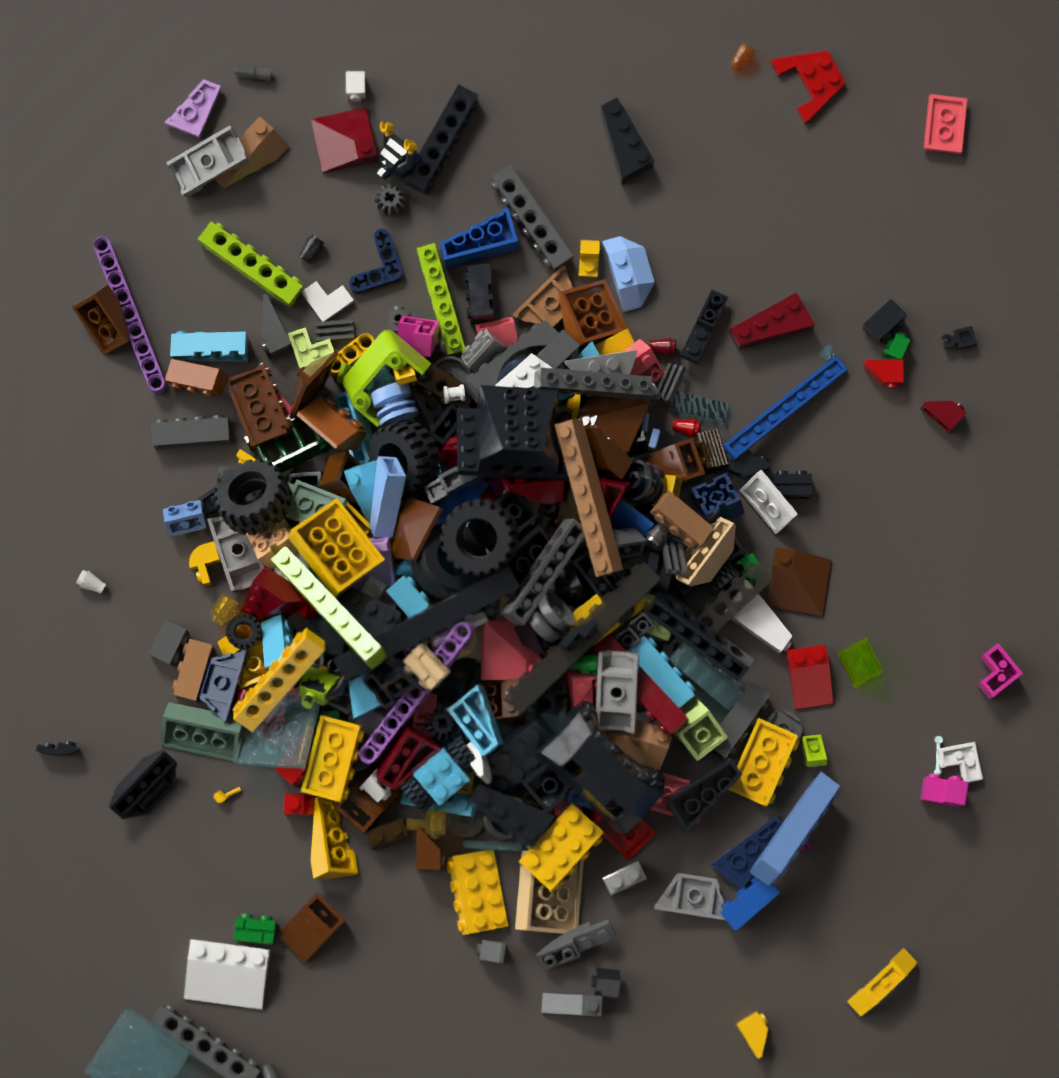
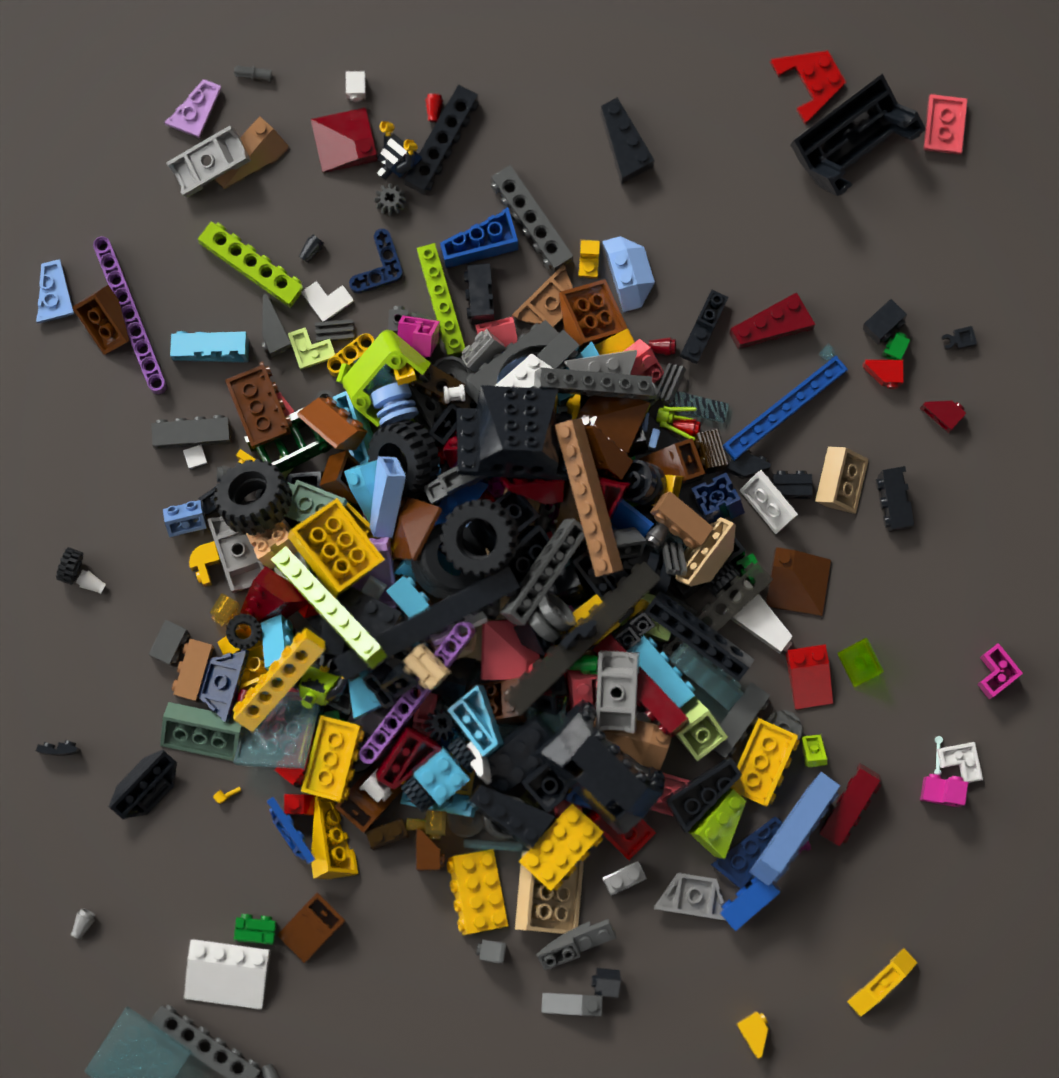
(54, 296): none -> light blue wing
(69, 566): none -> black tyre
(83, 921): none -> light grey cone
(195, 456): none -> white tile
(196, 378): brick -> none
(294, 839): none -> blue wing
(311, 381): reddish brown slope -> none
(434, 105): none -> red cone
(665, 417): none -> lime plant
(719, 824): none -> lime wedge
(742, 56): clear orange cone -> none
(842, 479): none -> tan slope
(850, 805): none -> dark red wedge
(852, 132): none -> black wedge
(895, 499): none -> black wedge

